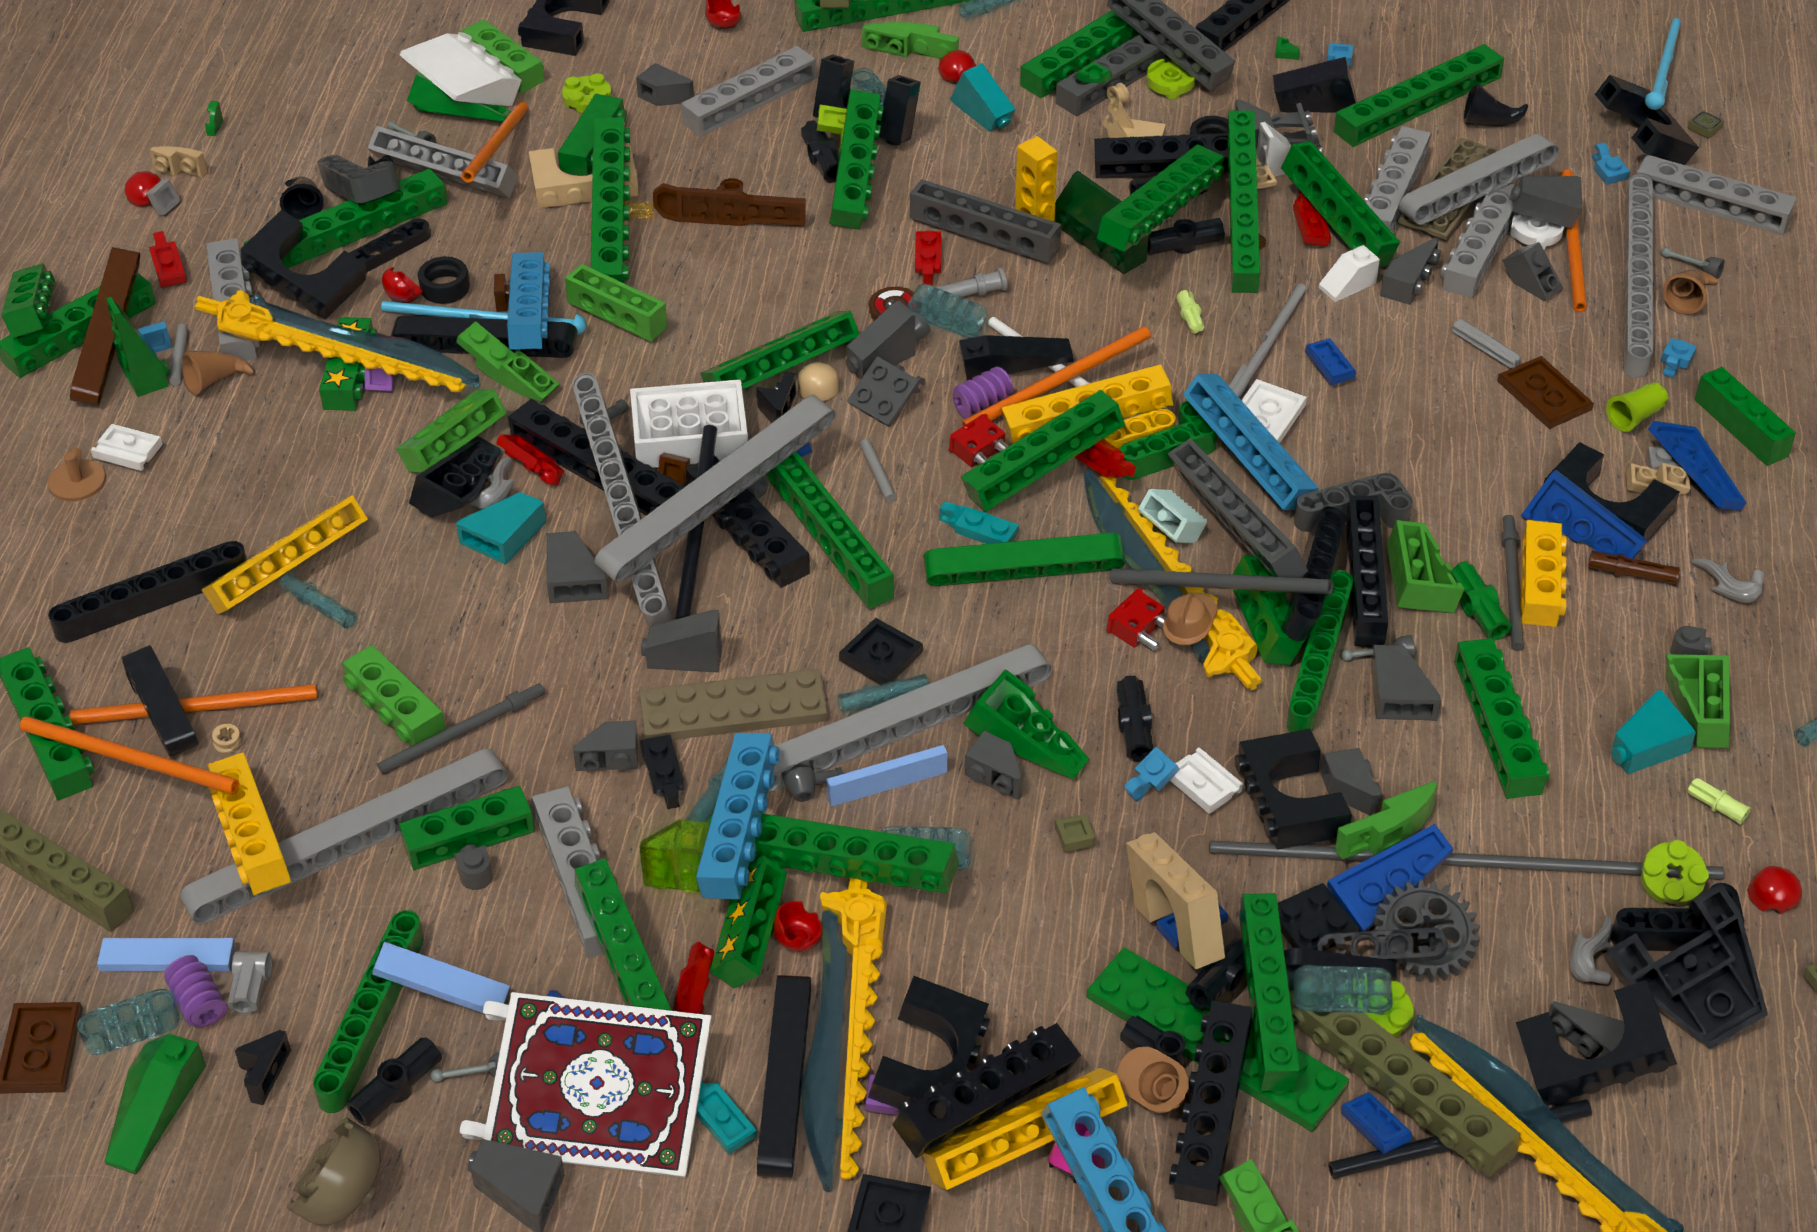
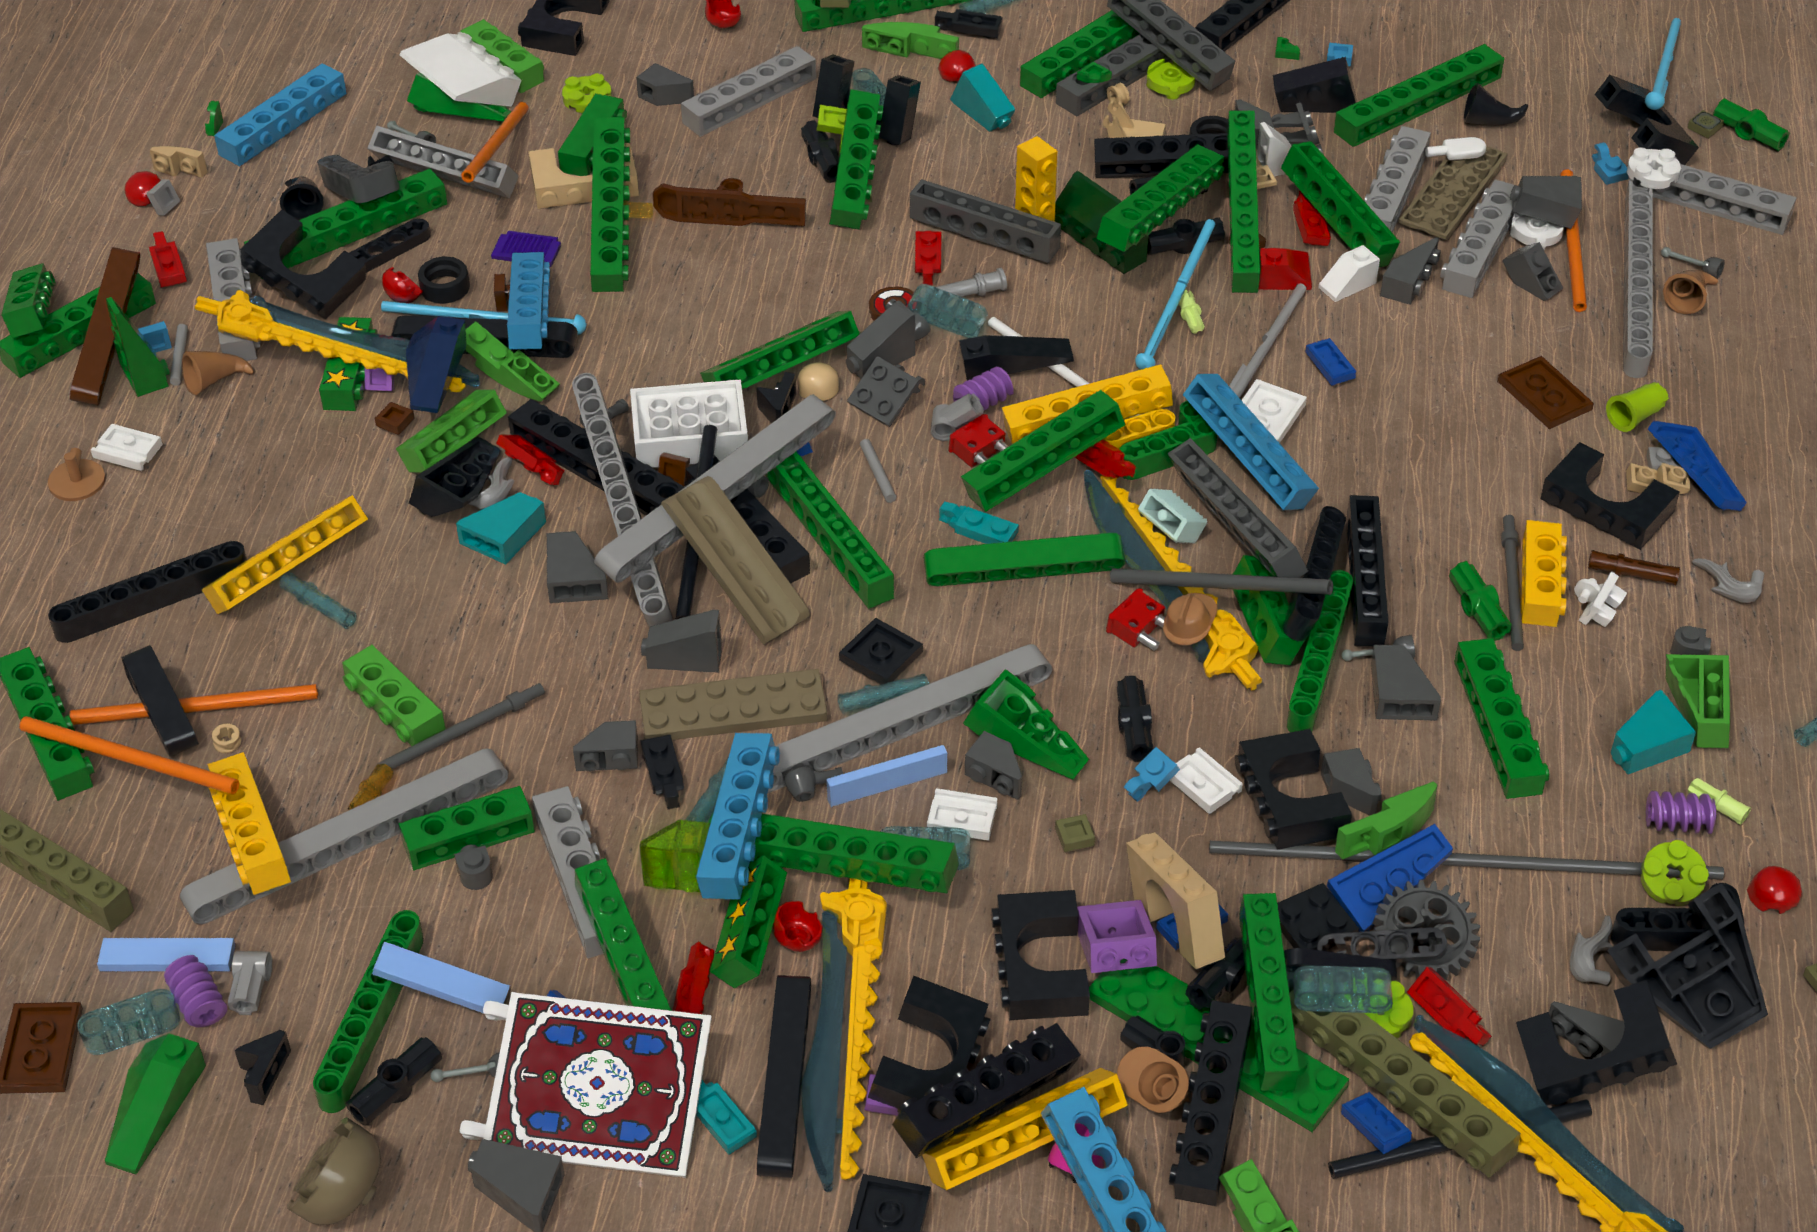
(280, 114): none -> dark azure brick
(372, 786): none -> clear yellow axle
(394, 418): none -> reddish brown plate
(433, 360): none -> dark blue wedge
(524, 243): none -> dark purple window
(616, 302): bright green brick -> none
(736, 559): none -> dark tan plate
(950, 417): none -> light grey piece
(963, 811): none -> white plate
(969, 23): none -> black hinge
(1028, 990): none -> black arch
(1066, 373): orange piece -> none
(1127, 939): none -> medium lavender window
(1146, 359): none -> medium azure bar
(1283, 269): none -> red slope
(1394, 500): dark grey beam -> none
(1418, 570): bright green wedge -> none
(1448, 1006): none -> red hinge
(1458, 148): none -> white piece
(1478, 179): light grey beam -> none
(1486, 343): light grey axle -> none
(1583, 517): blue wing -> none
(1596, 595): none -> white hips
(1642, 165): none -> white plate
(1677, 354): dark azure plate -> none
(1681, 810): none -> medium lavender piece
(1744, 416): green brick -> none
(1751, 124): none -> green piece

